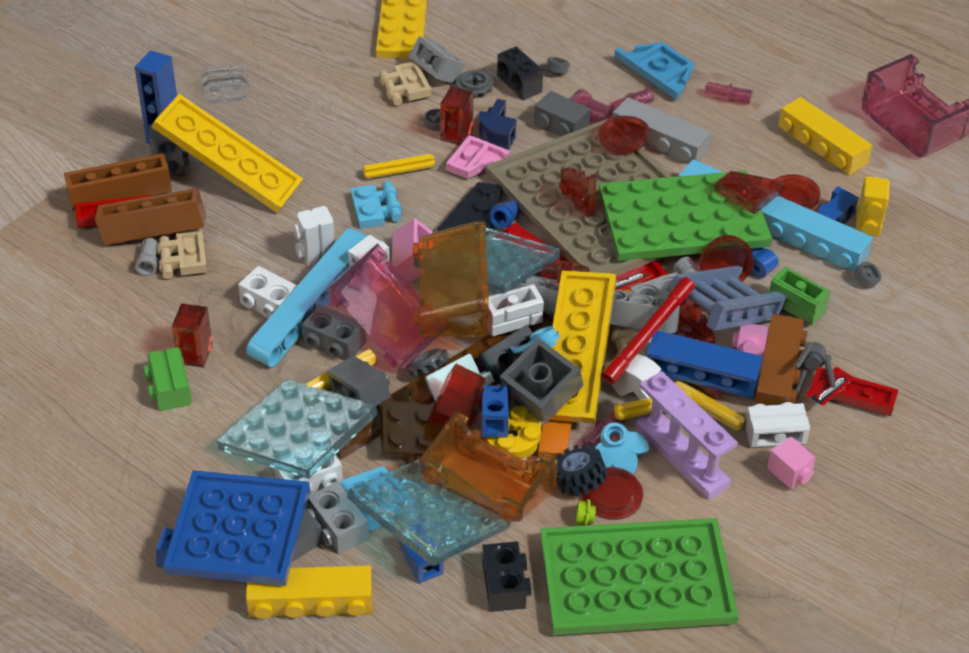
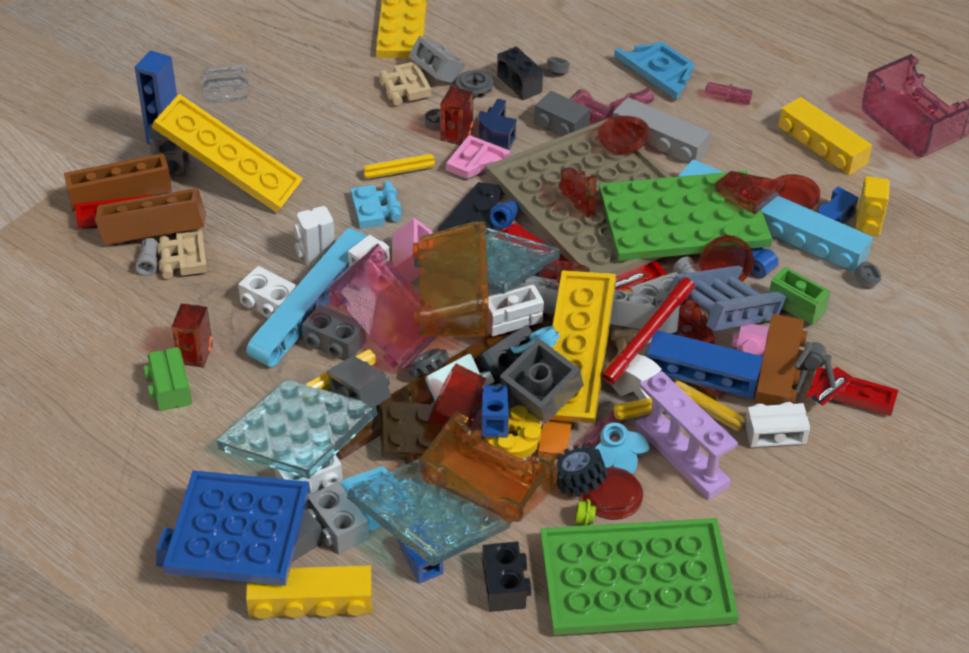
(791, 463): bright pink brick -> none

